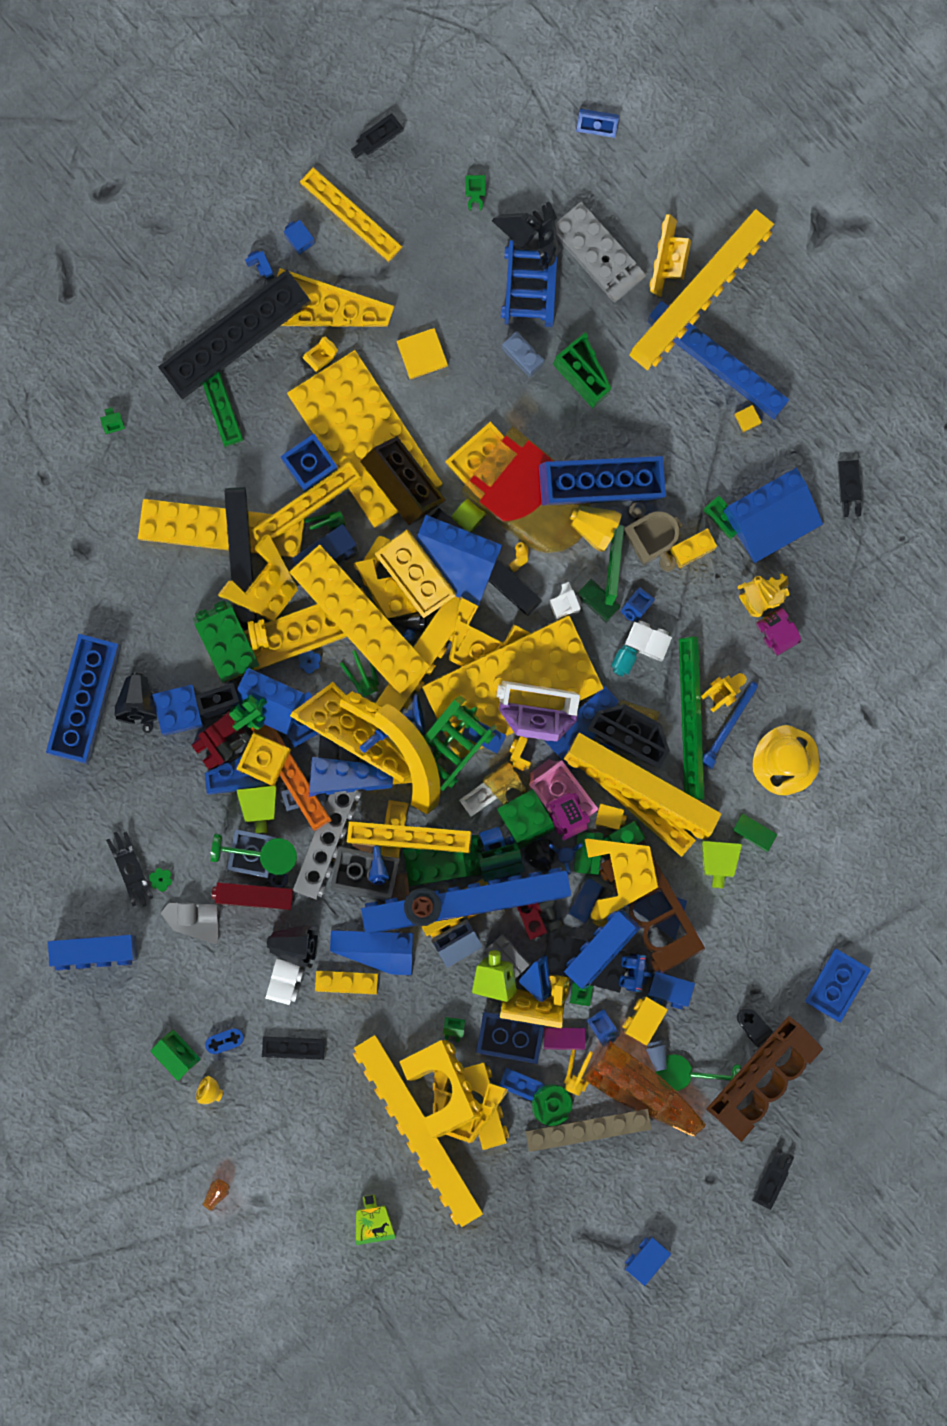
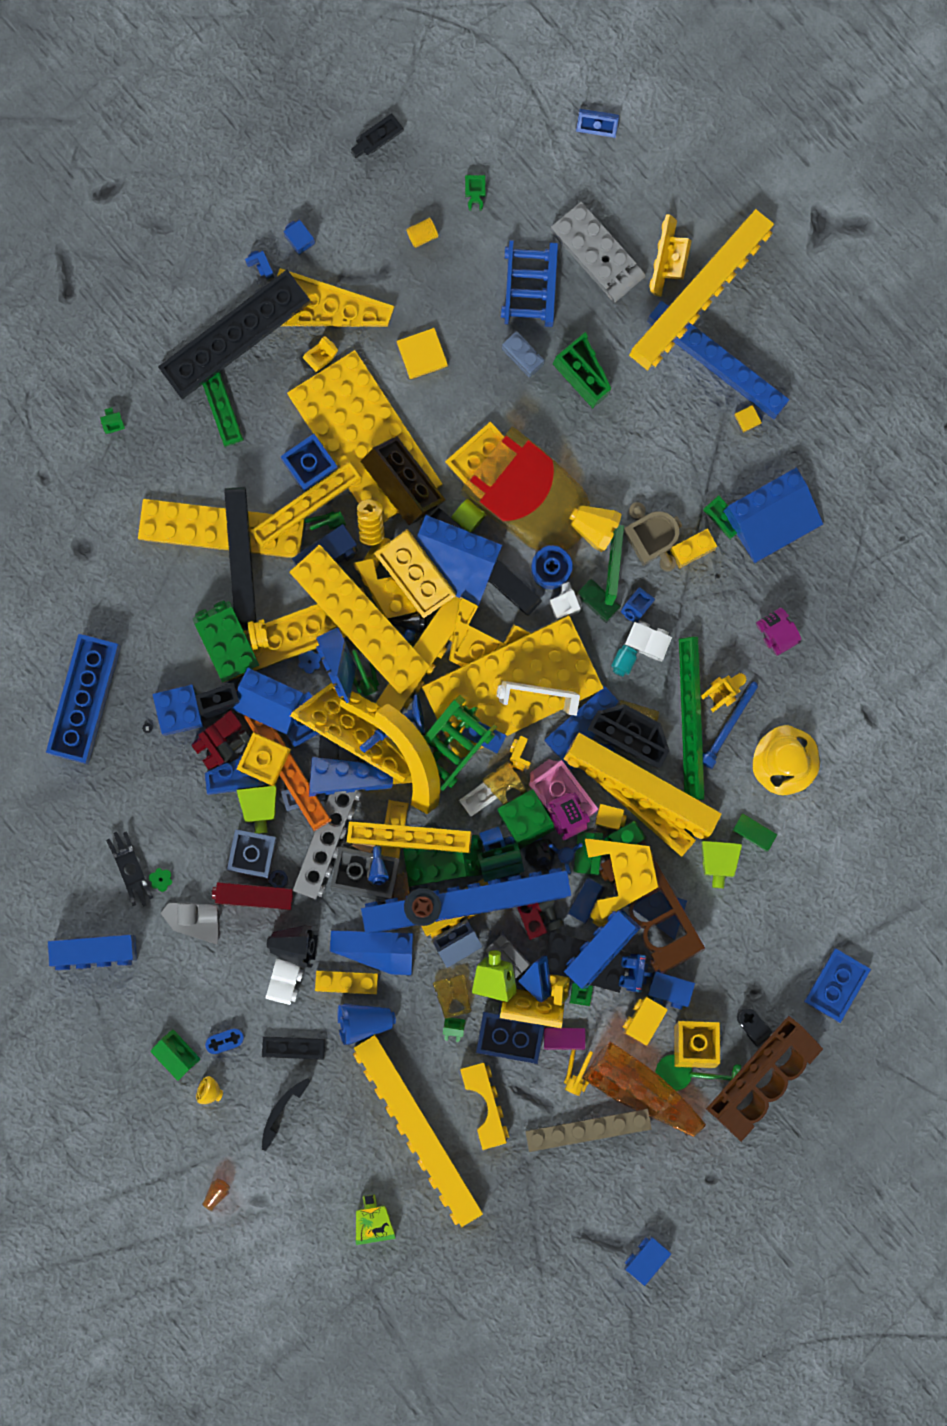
(135, 701): black cone -> none
(251, 716): green hips -> none
(269, 1134): none -> black slope
(270, 589): yellow wing -> none
(276, 856): green piece -> none
(338, 660): none -> blue slope
(351, 214): yellow tile -> none
(362, 1022): none -> blue cone
(370, 522): none -> yellow piece
(422, 232): none -> yellow piece
(452, 989): none -> clear yellow piece
(462, 1106): yellow arch -> none
(469, 1131): yellow wing -> none
(518, 227): black slope -> none
(520, 1084): blue plate -> none
(522, 556): yellow arm -> none
(537, 721): medium lavender wing -> none
(550, 245): black piece -> none
(551, 1105): green tile -> none
(559, 559): none -> blue brick
(602, 480): blue brick -> none
(603, 1028): blue bracket -> none
(657, 1054): sand blue cone -> none
(697, 1044): none -> yellow brick
(763, 594): yellow helmet -> none
(772, 1181): black hinge -> none
(849, 485): black hinge -> none

